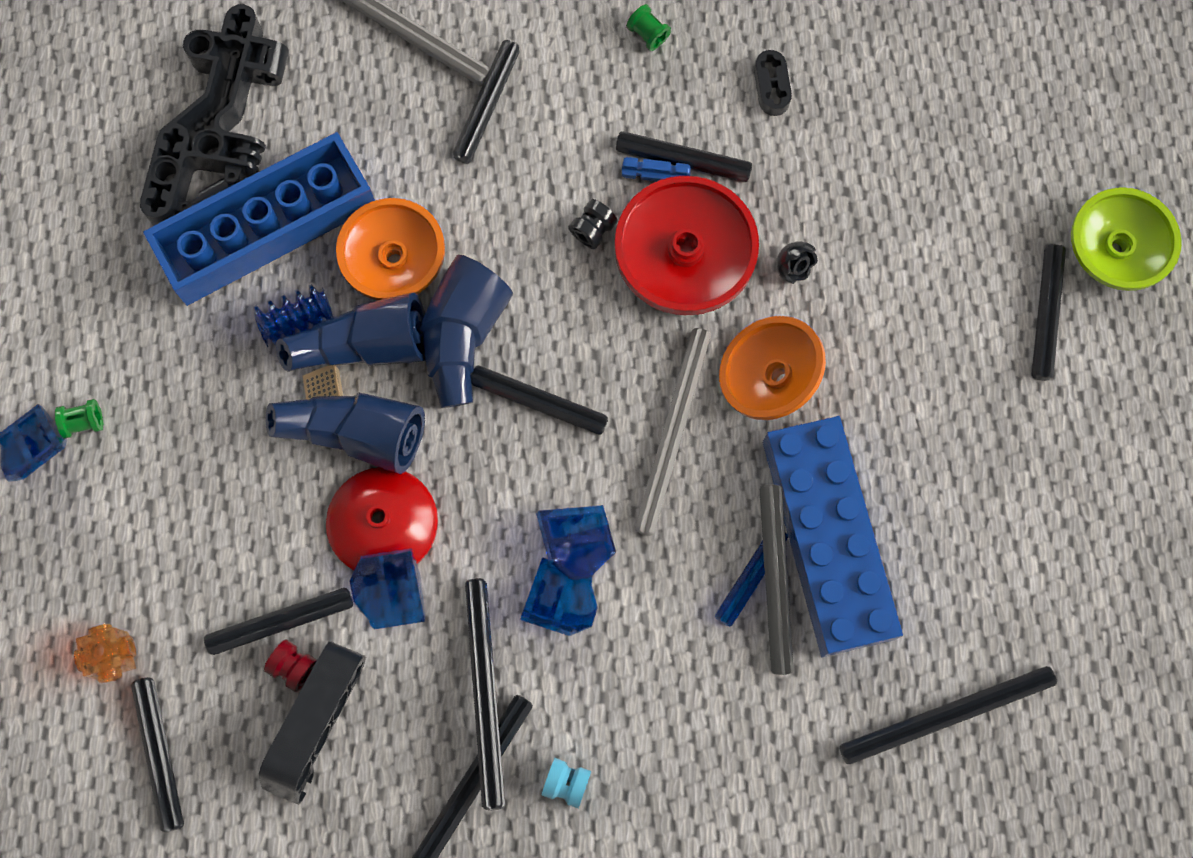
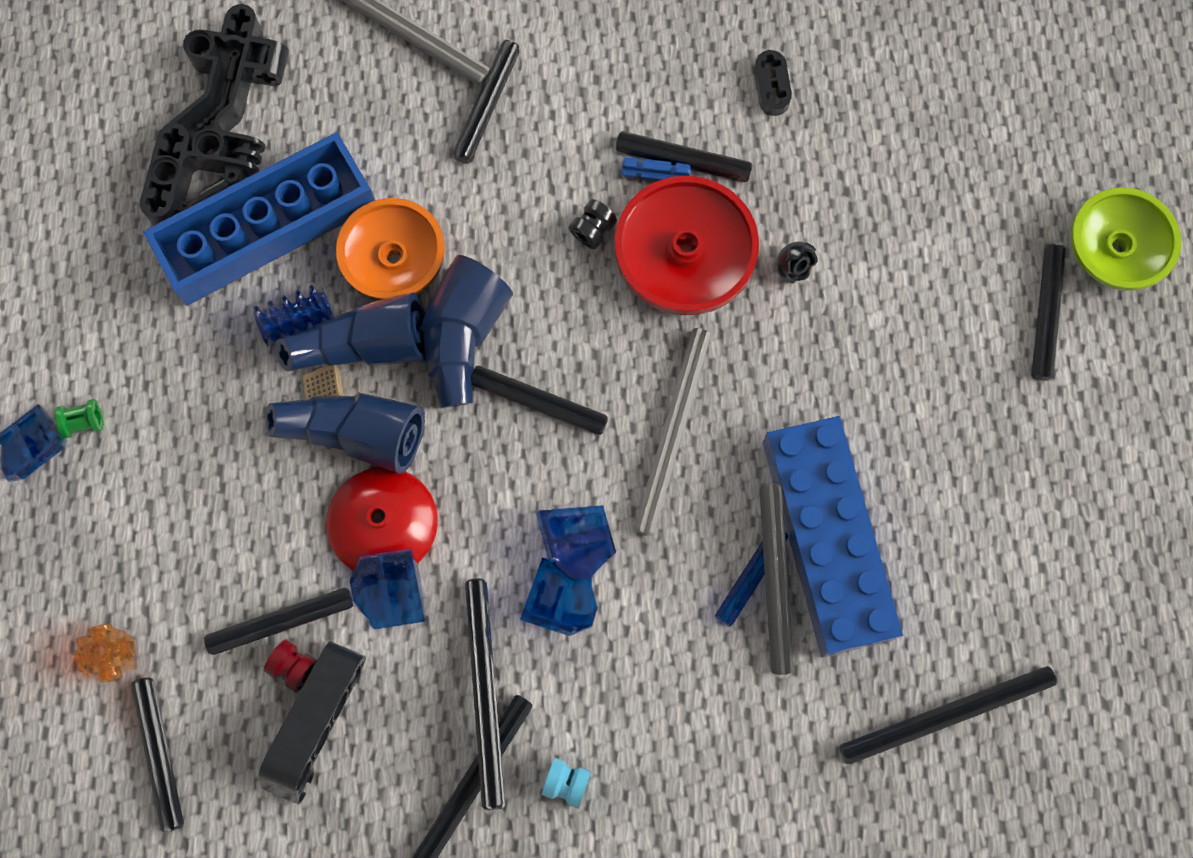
(648, 27): green bush -> none
(763, 354): orange dish -> none

